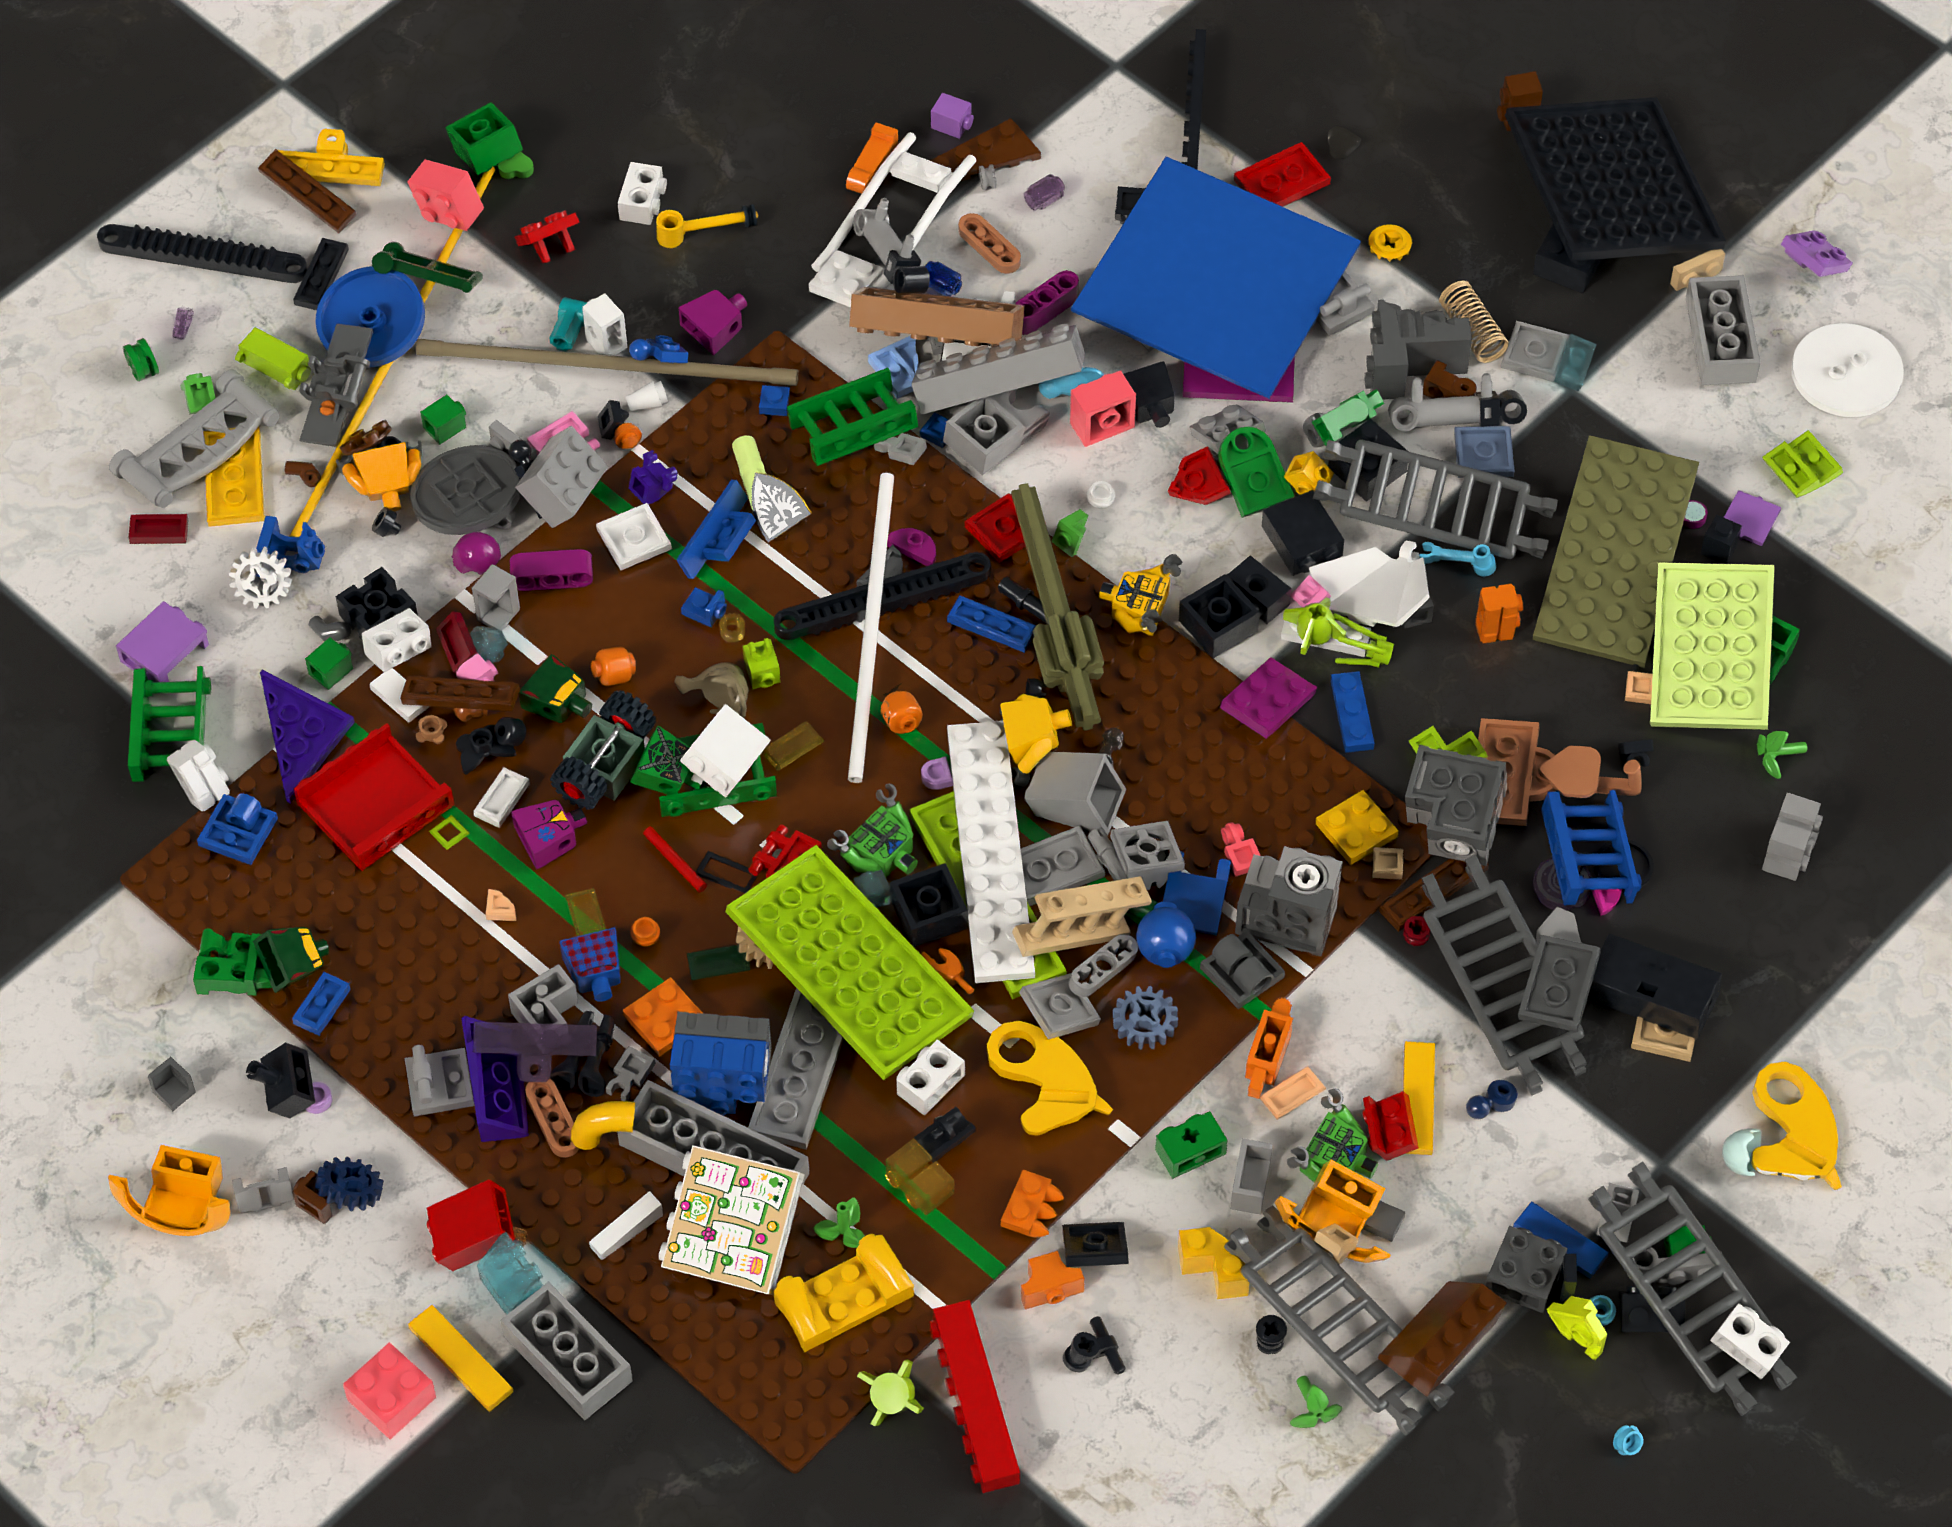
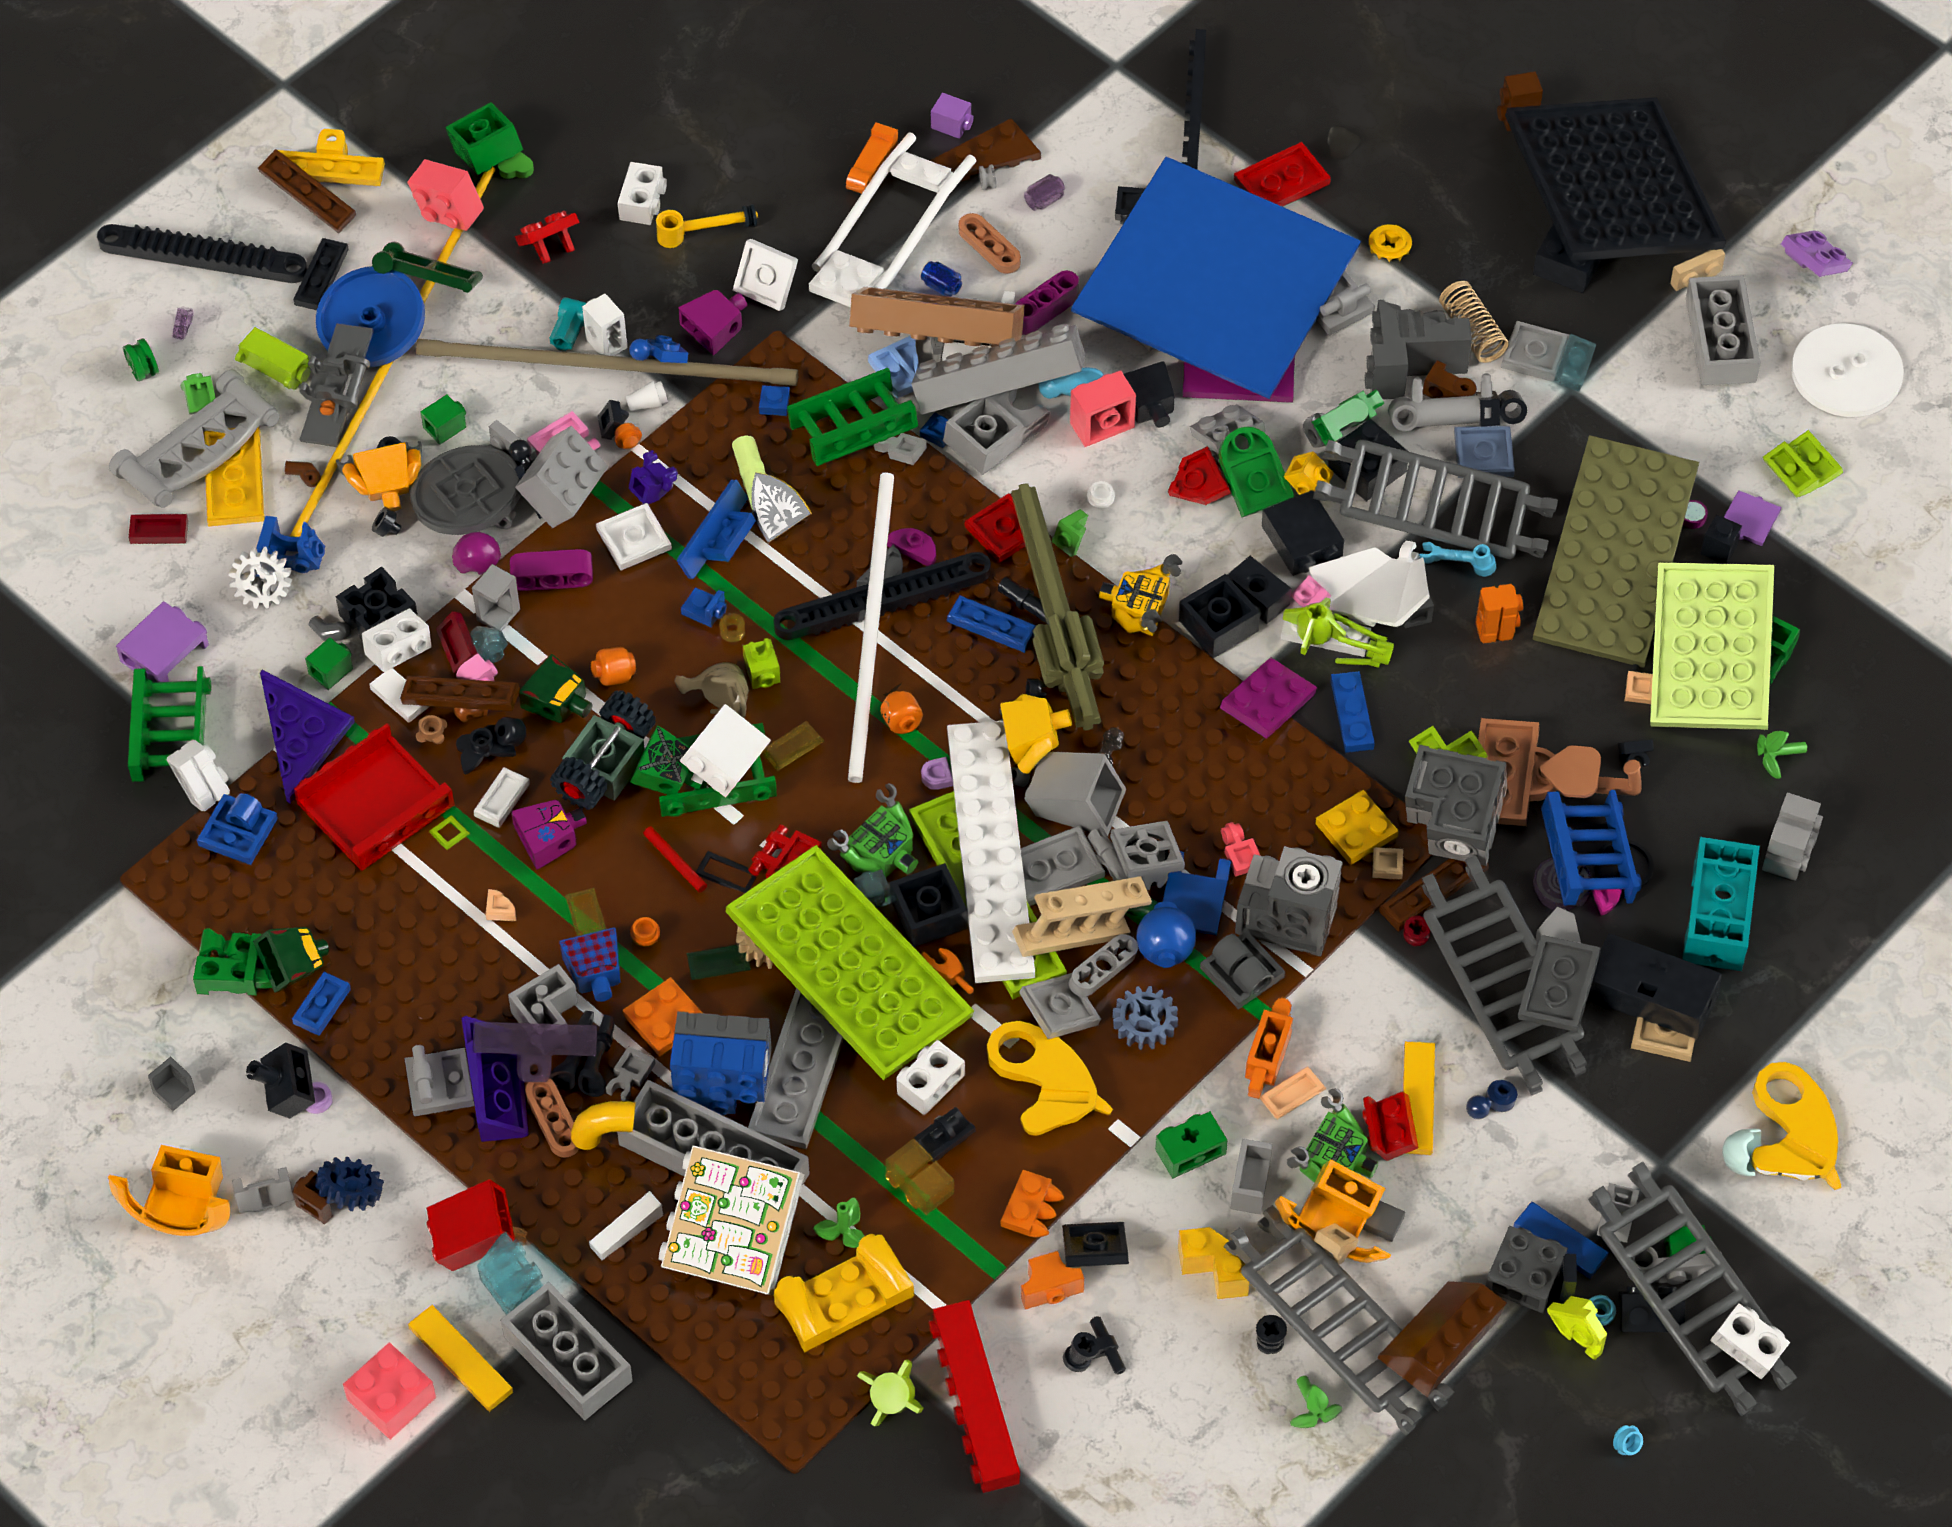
(366, 441): reddish brown dish -> none
(765, 274): none -> white tile
(900, 261): piece -> none
(1718, 926): none -> teal plate

